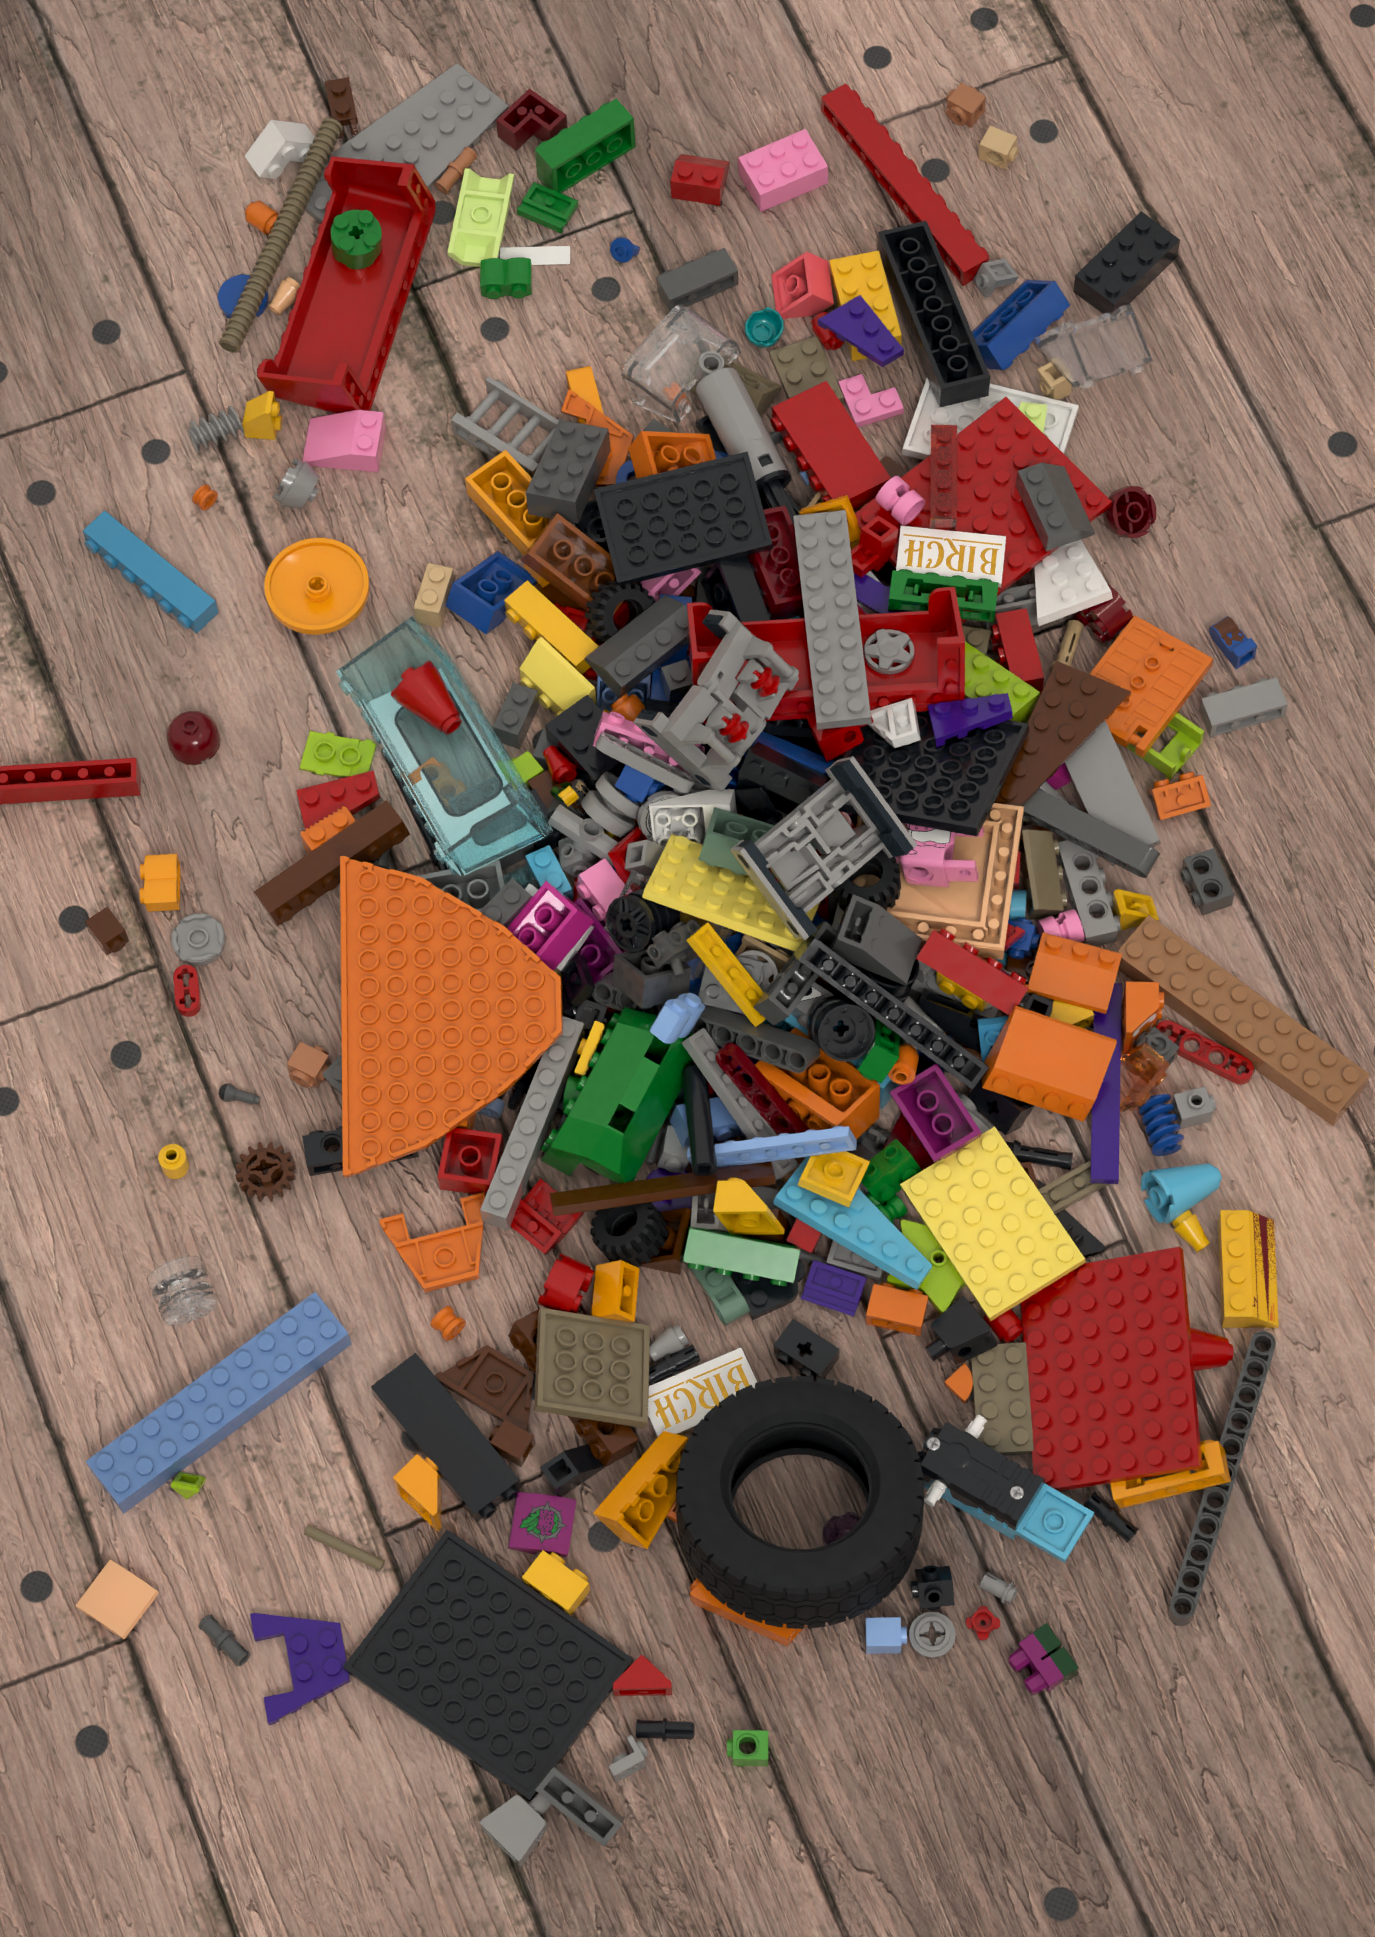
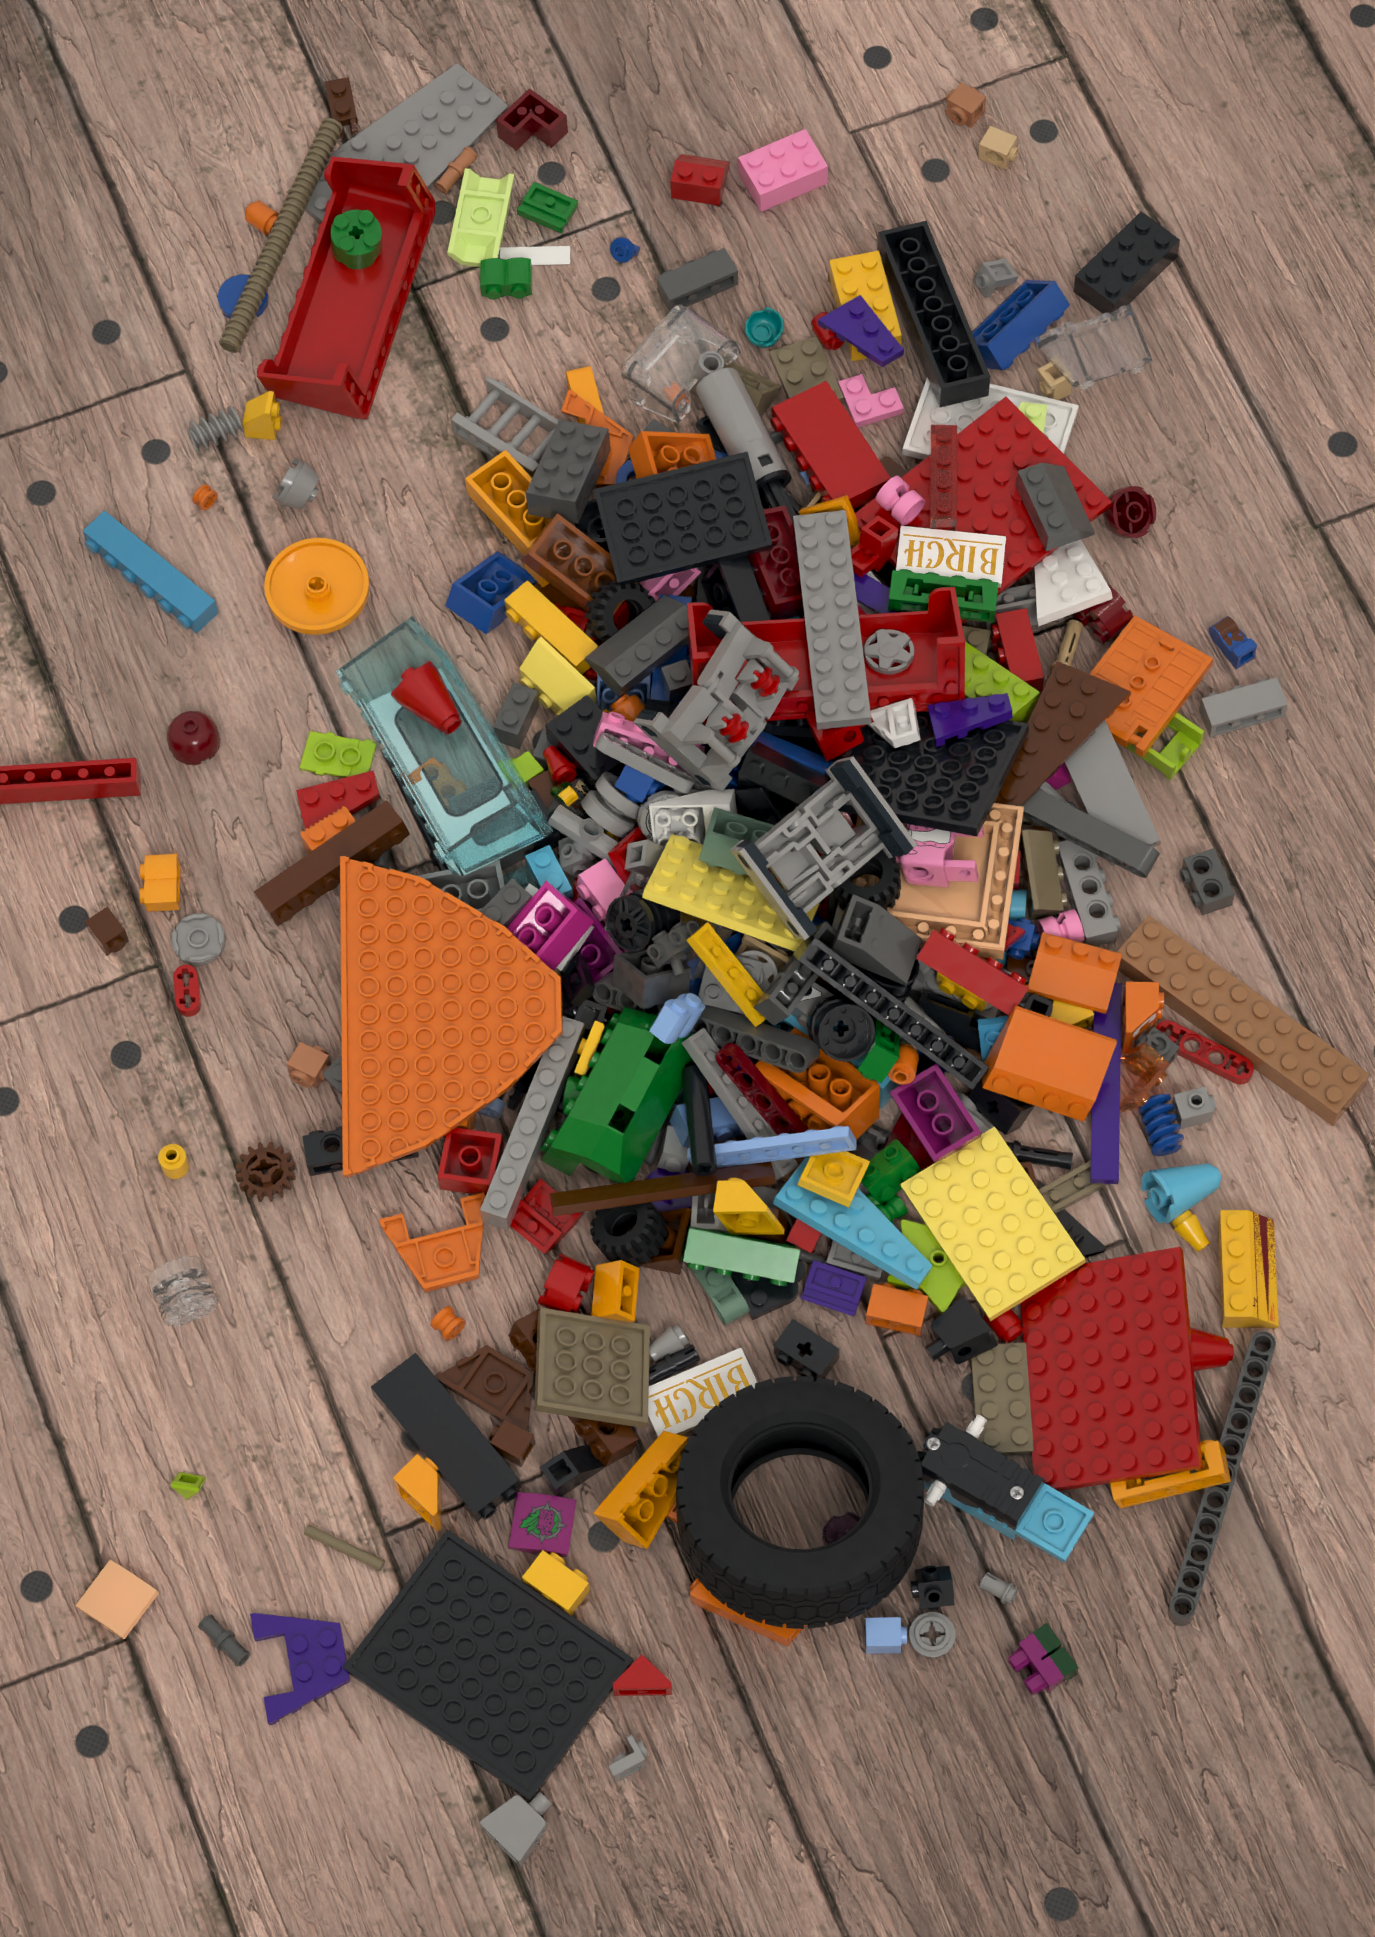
(219, 1402): medium blue brick -> none
(230, 1093): dark grey piece -> none
(277, 146): white brick -> none
(284, 296): light nougat cone -> none
(346, 441): bright pink slope -> none
(433, 595): tan brick -> none
(579, 1804): dark grey brick -> none
(585, 147): green brick -> none
(664, 1729): black axle -> none
(757, 1737): bright green brick -> none
(803, 287): coral slope -> none
(903, 181): red brick -> none
(960, 1383): orange tile -> none
(983, 1614): red plate -> none
(1111, 1517): black pin -> none
(1132, 908): yellow slope -> none
(1179, 796): orange bracket -> none

